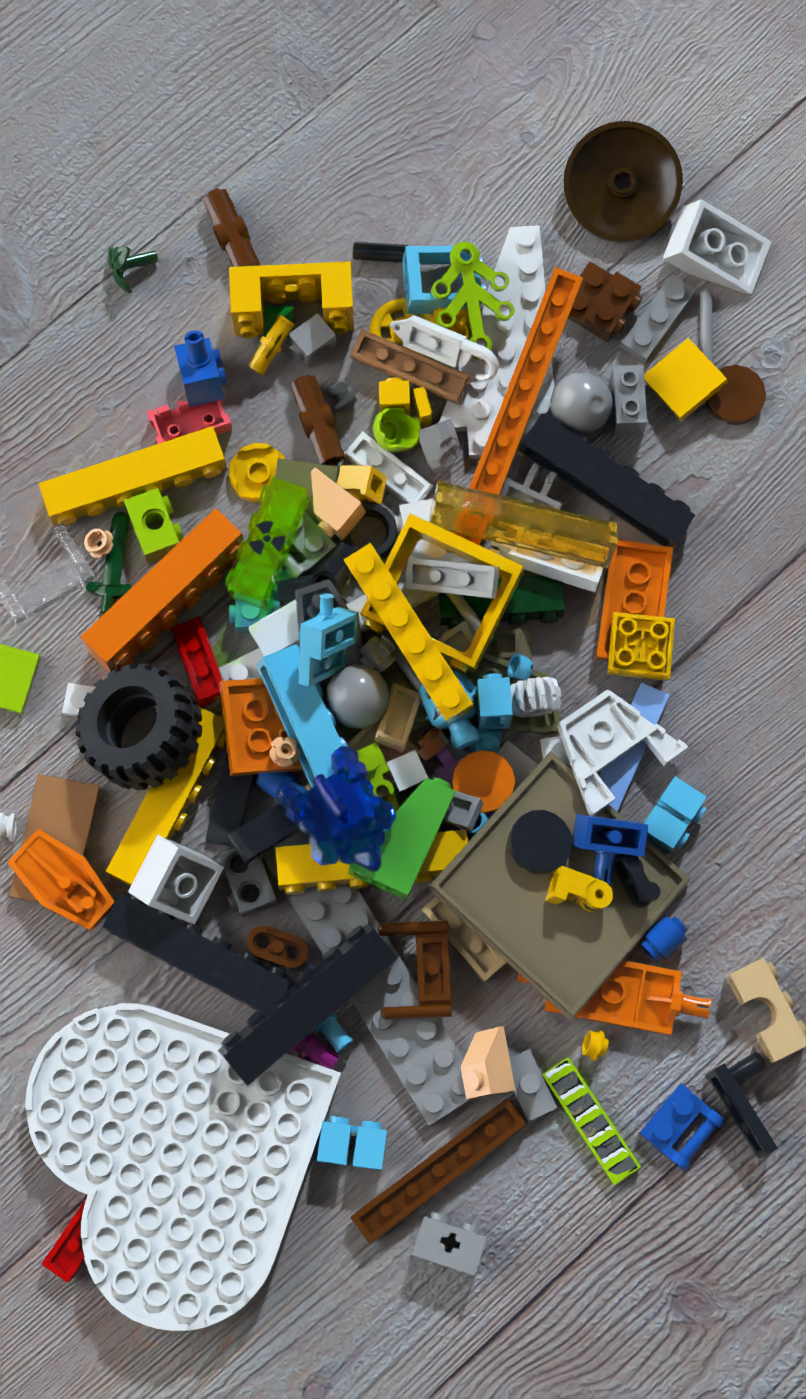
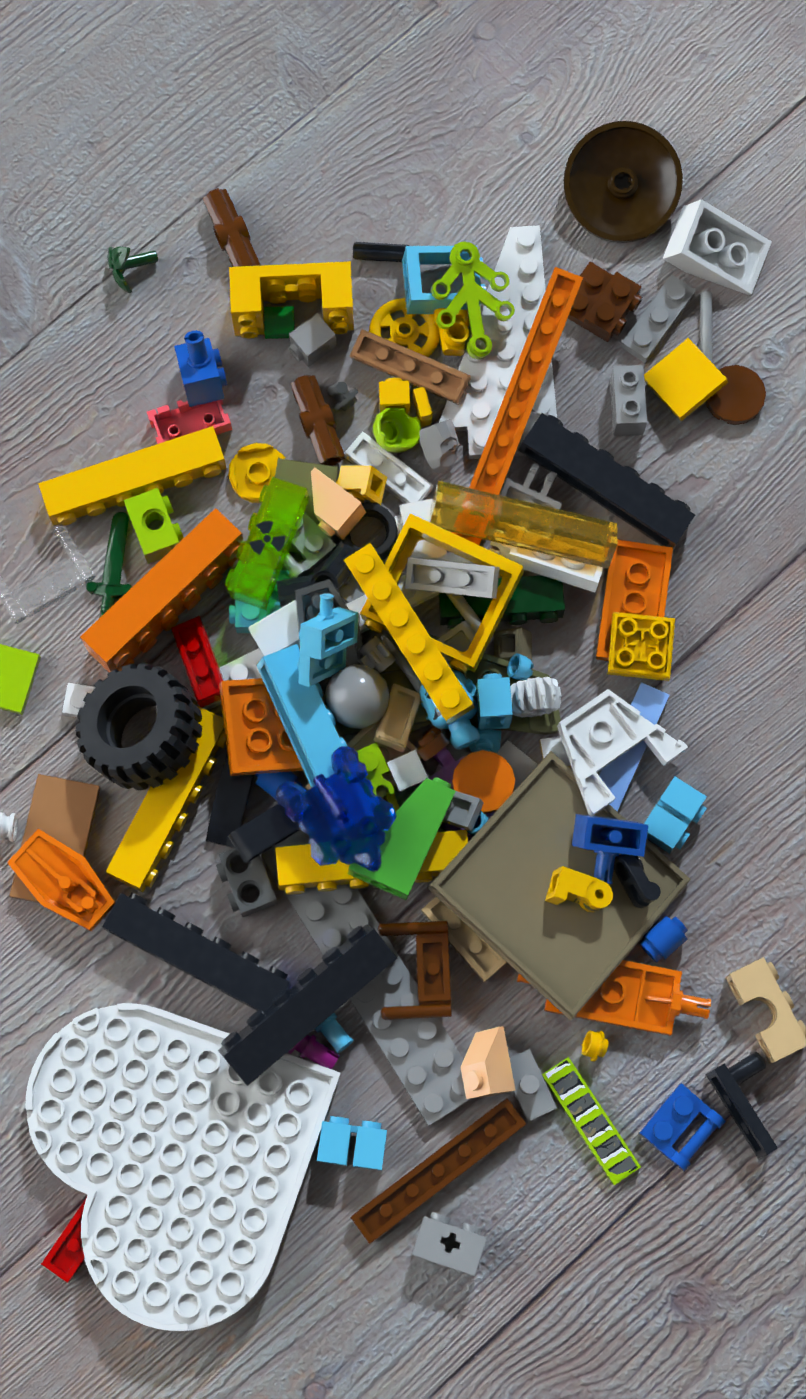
(94, 538): light nougat plate -> none
(175, 879): white brick -> none
(271, 344): yellow pin -> none
(278, 947): reddish brown plate -> none
(279, 757): light nougat plate -> none
(443, 344): white plate -> none
(540, 841): black tile -> none
(581, 402): light grey piece -> none

